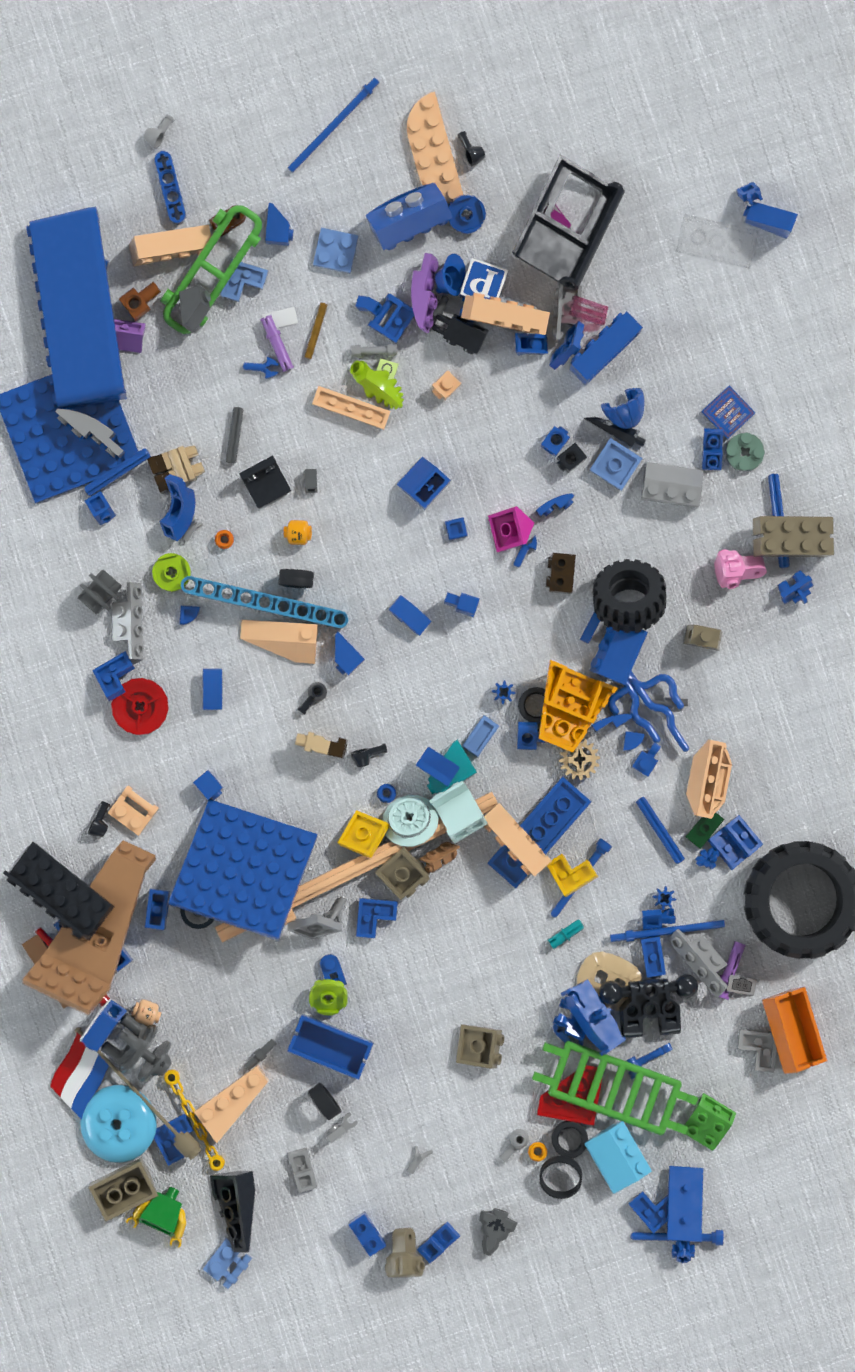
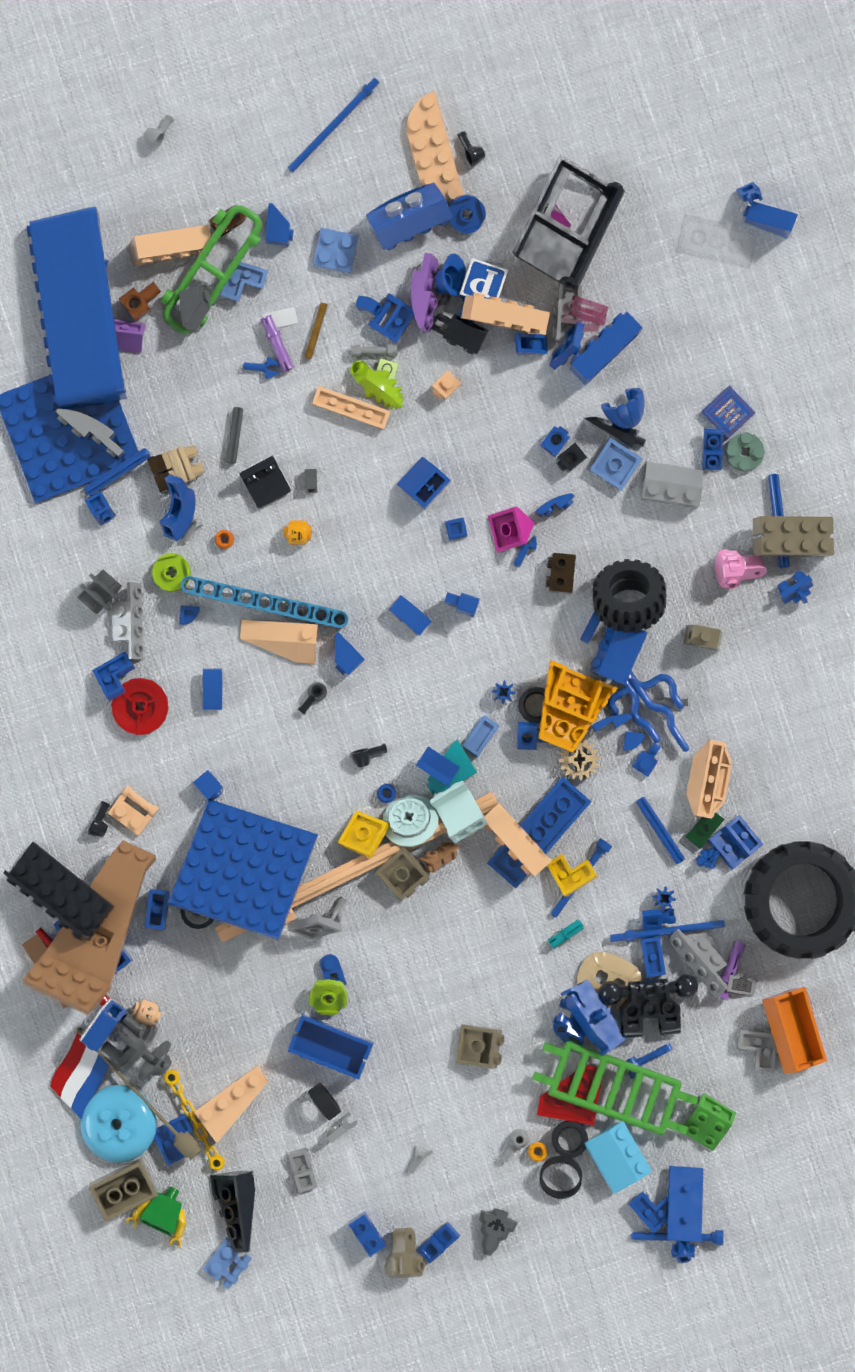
(171, 187): blue beam -> none
(260, 1054): dark grey bar -> none
(296, 578): black tyre -> none
(321, 745): tan hips -> none
(370, 911): blue plate -> none

